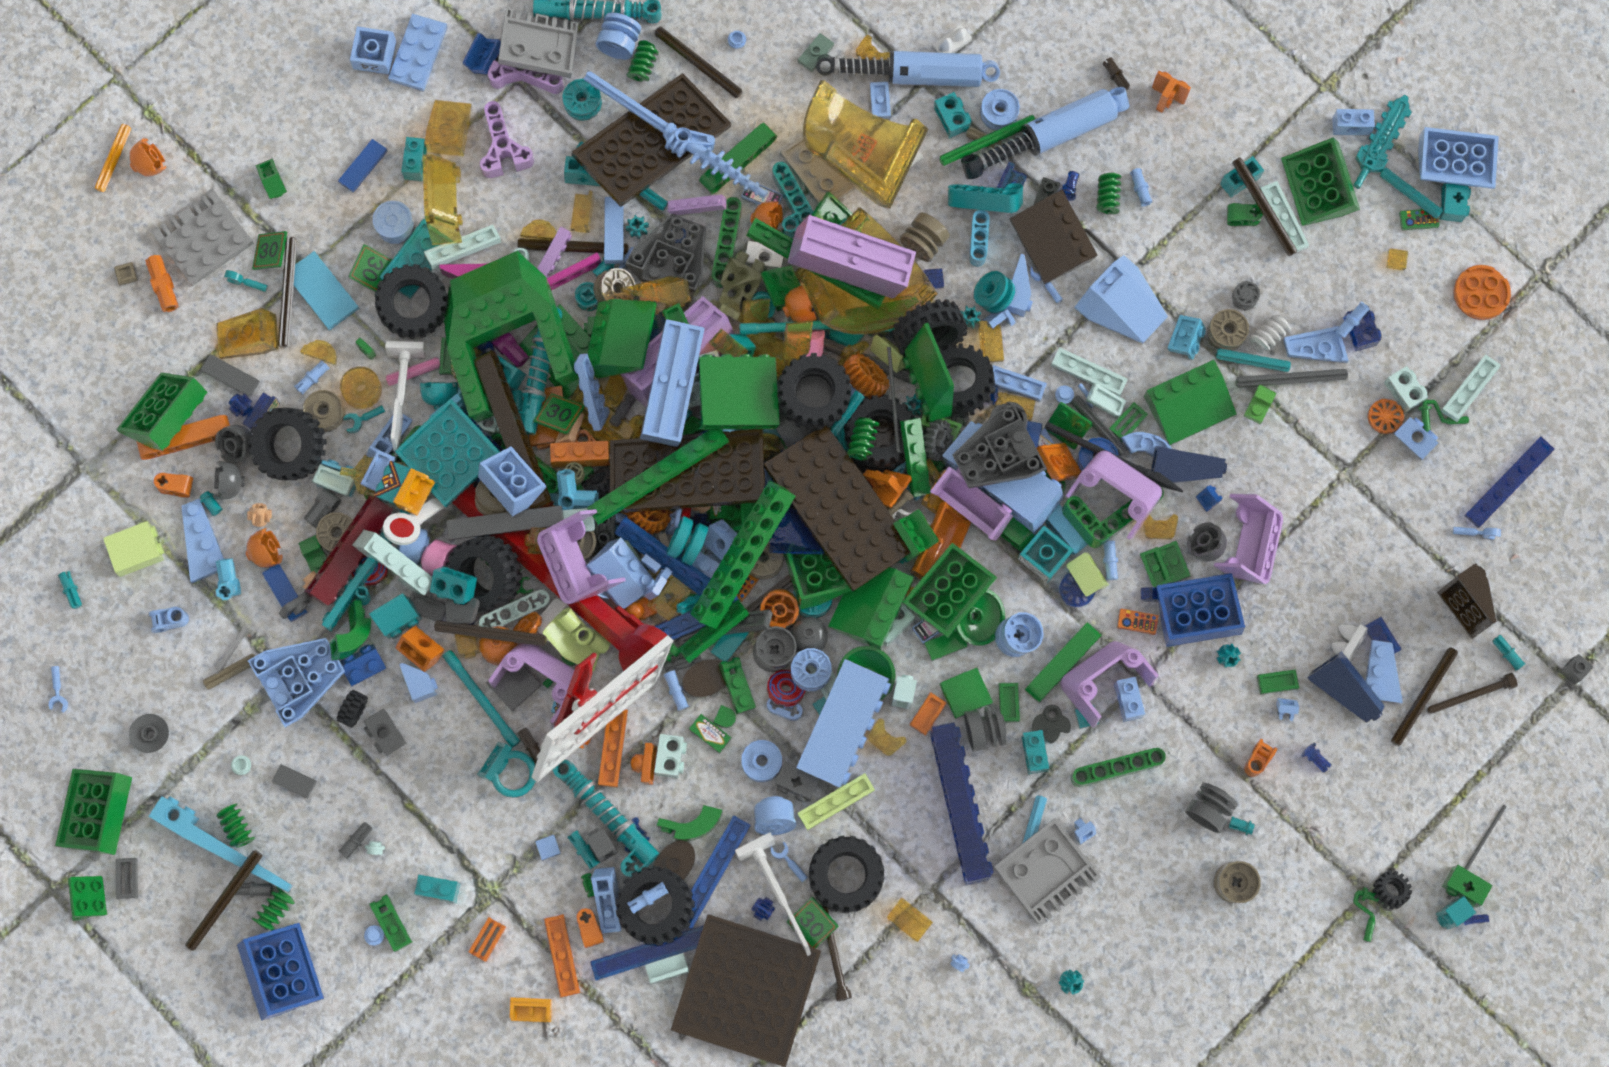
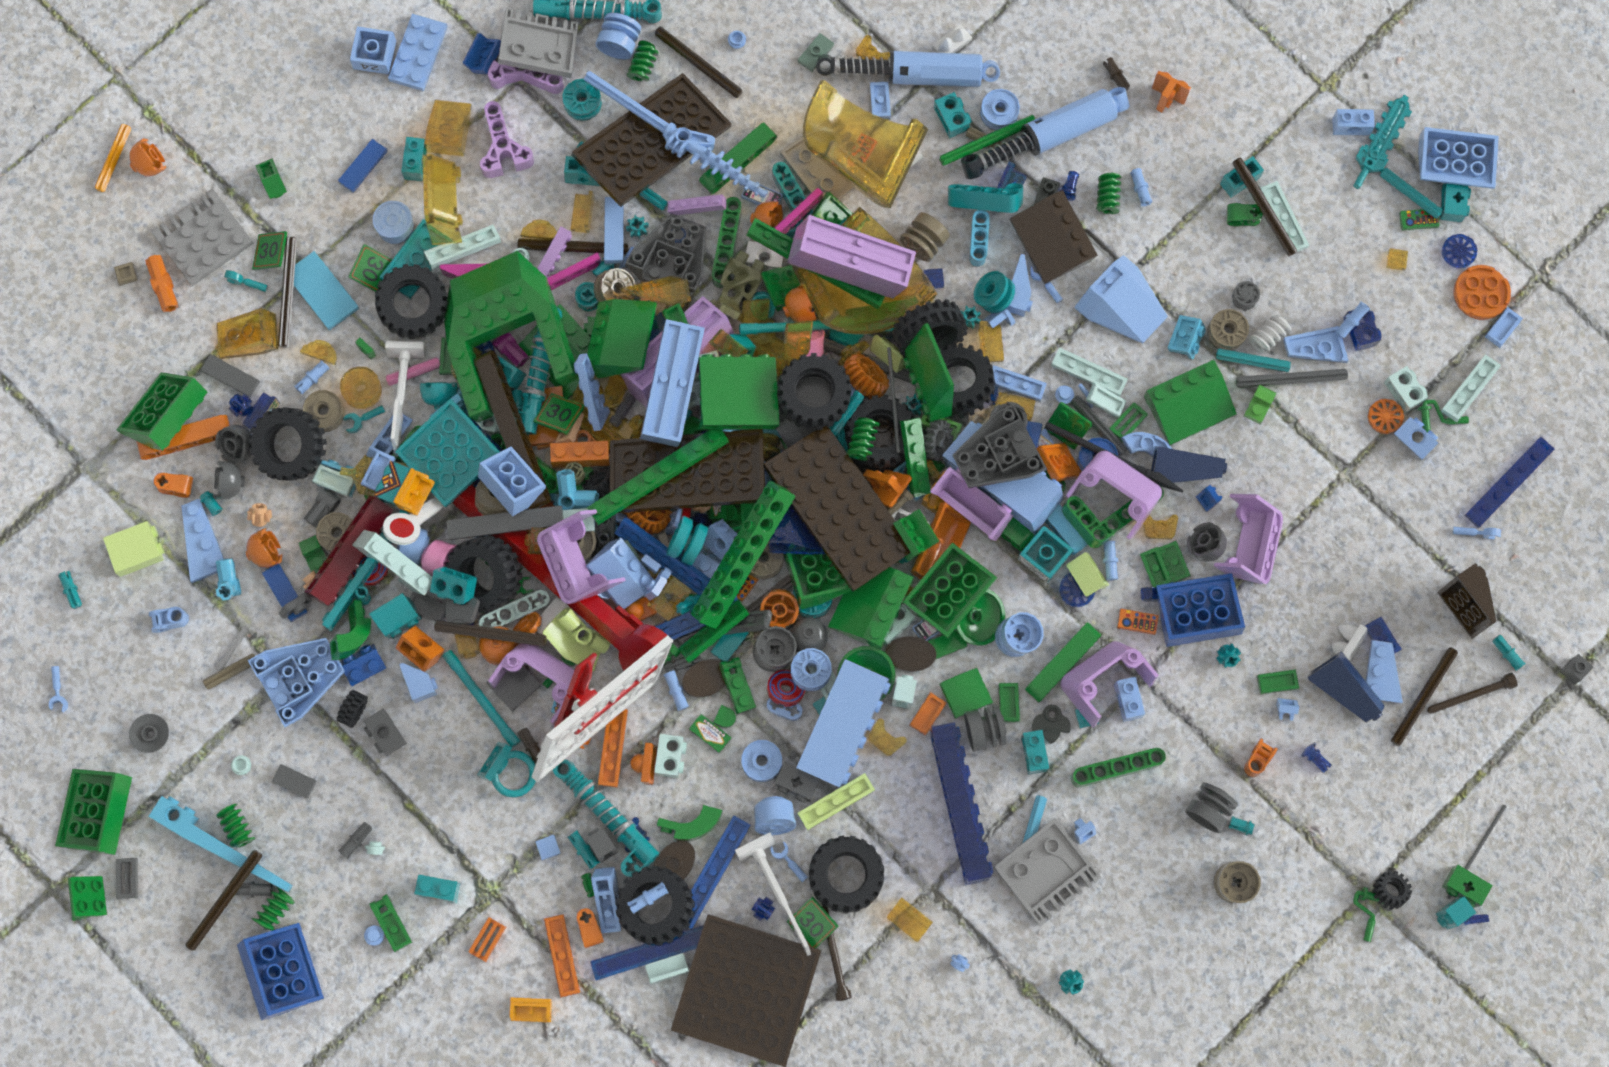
(800, 211): none -> dark pink tile
(911, 653): none -> dark brown piece
(1320, 182): green slope -> none
(1459, 251): none -> clear blue wheel
(1503, 327): none -> light blue tile

